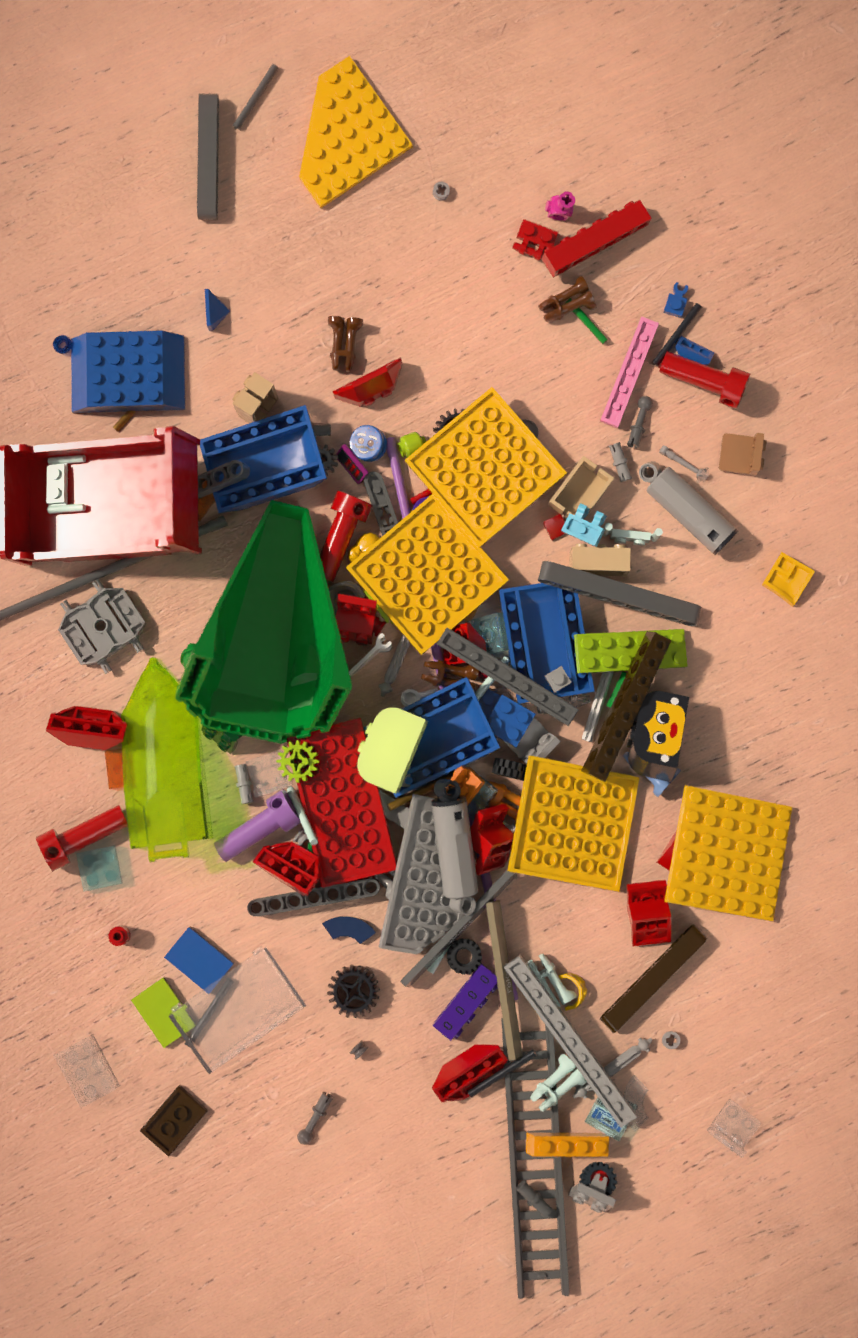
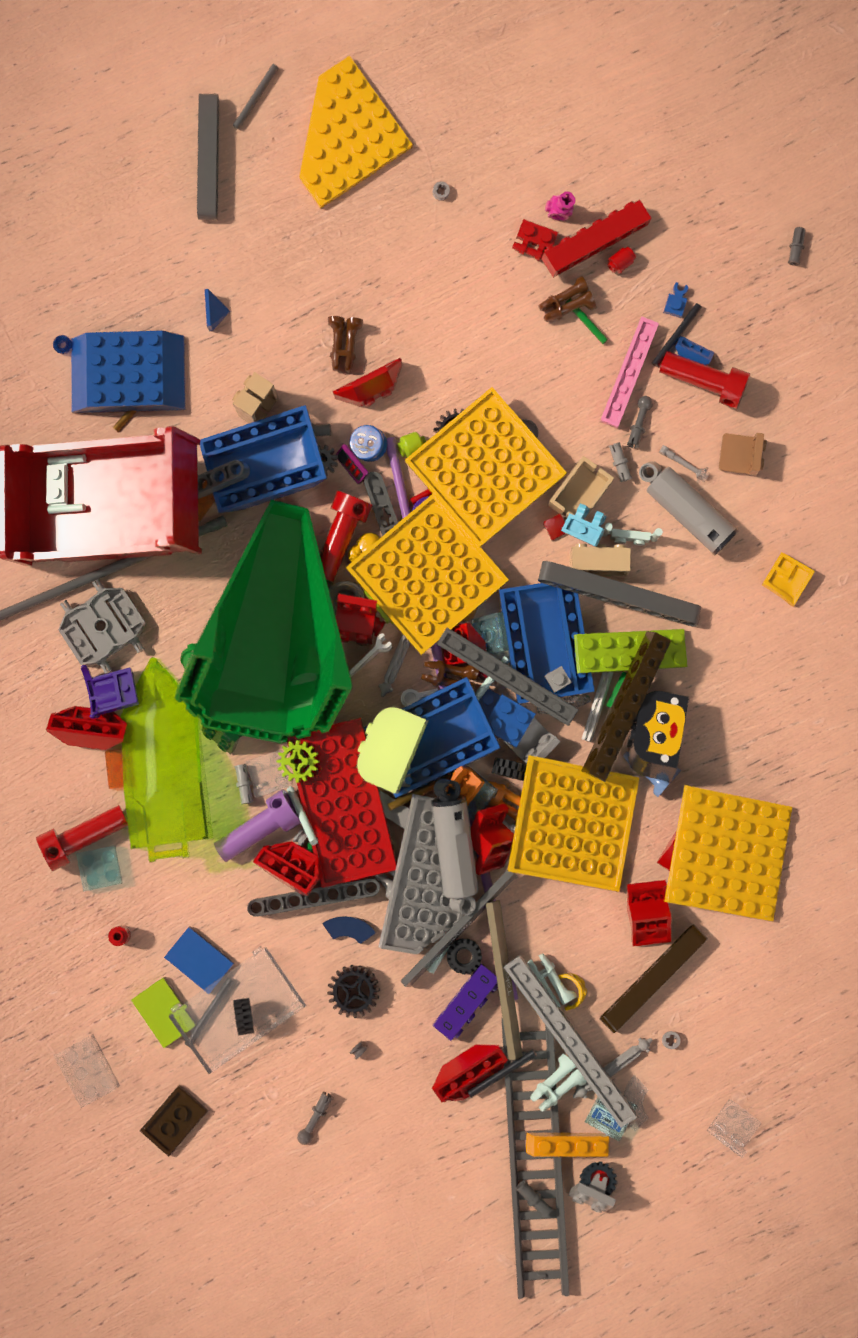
(110, 691): none -> dark purple piece
(243, 1016): none -> black tyre
(621, 260): none -> red brick
(796, 246): none -> dark grey axle

